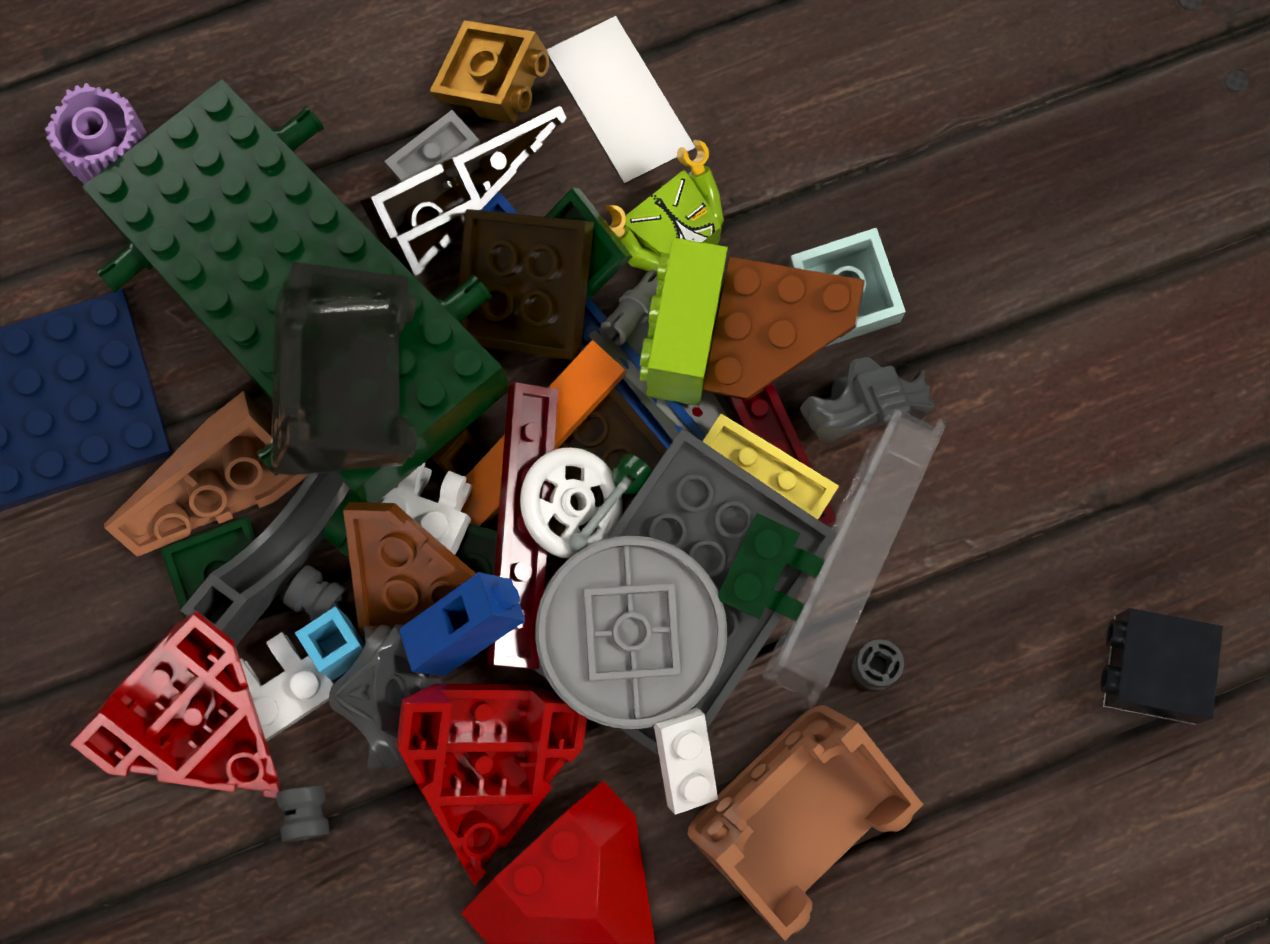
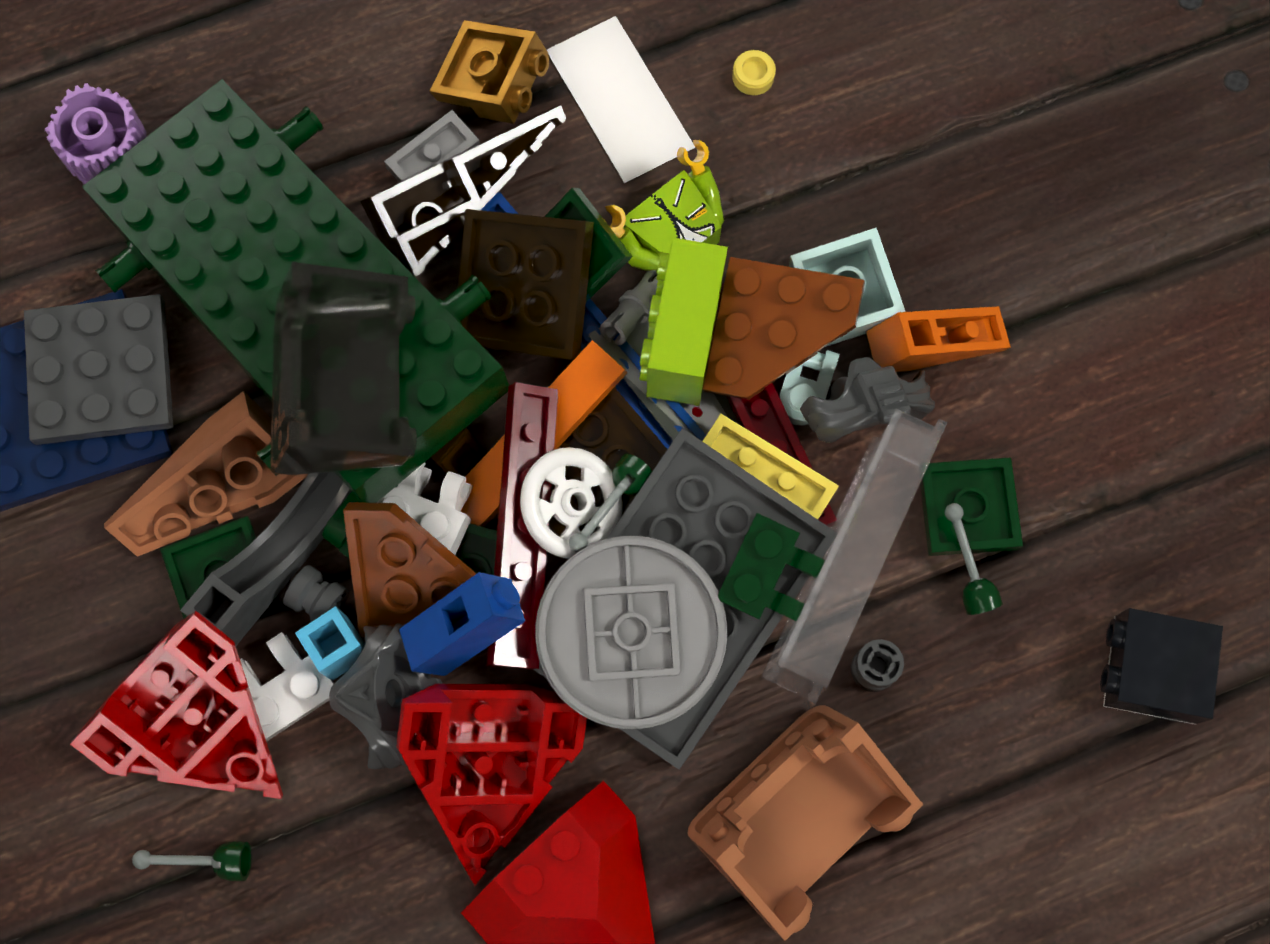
(97, 369): none -> dark grey plate
(229, 861): none -> hinge
(303, 813): dark grey wheel -> none
(686, 761): white plate -> none
(753, 72): none -> light yellow tile
(798, 389): none -> light aqua plate
(937, 337): none -> orange slope
(979, 594): none -> hinge
(988, 500): none -> dark green plate

